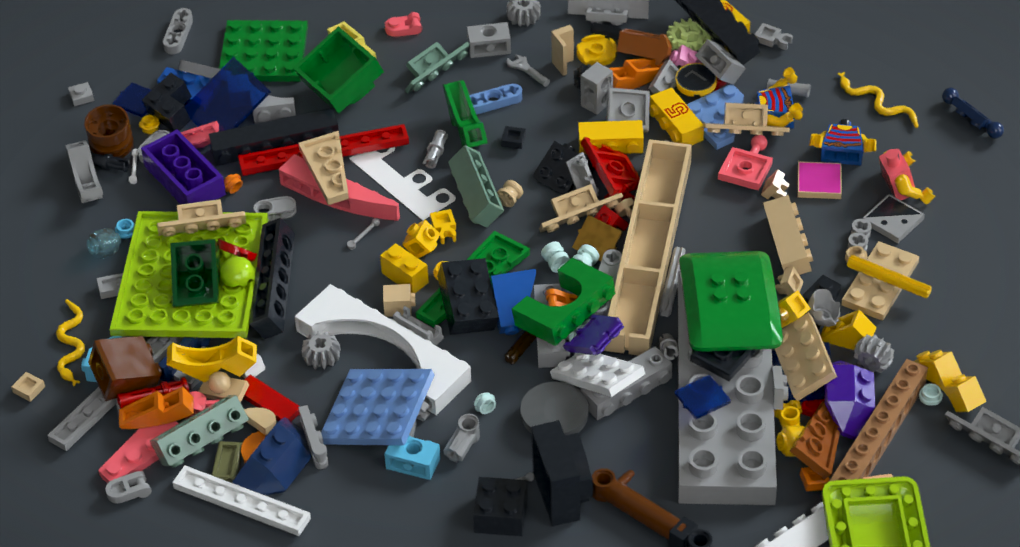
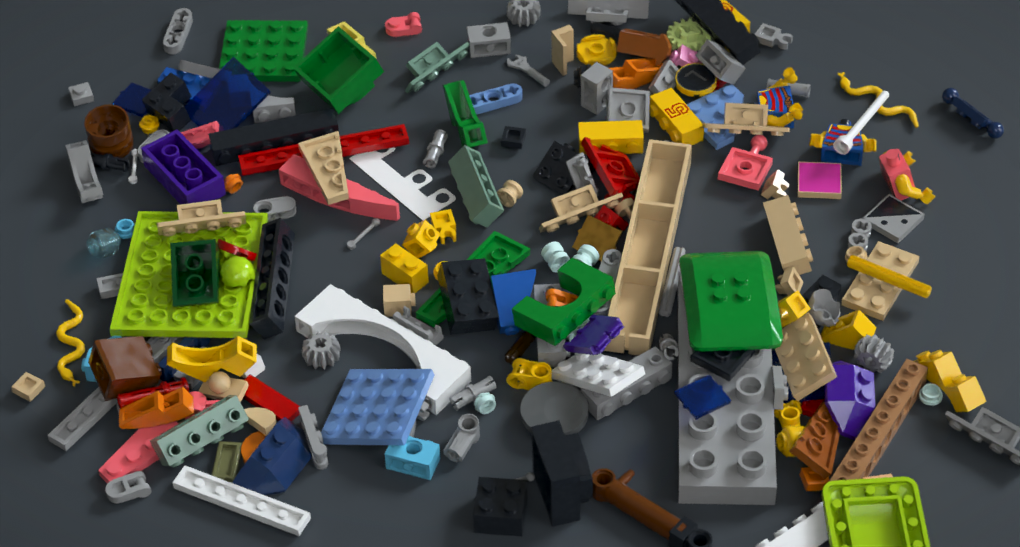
(472, 392): none -> light grey pin
(529, 374): none -> yellow piece
(845, 142): none -> white piece

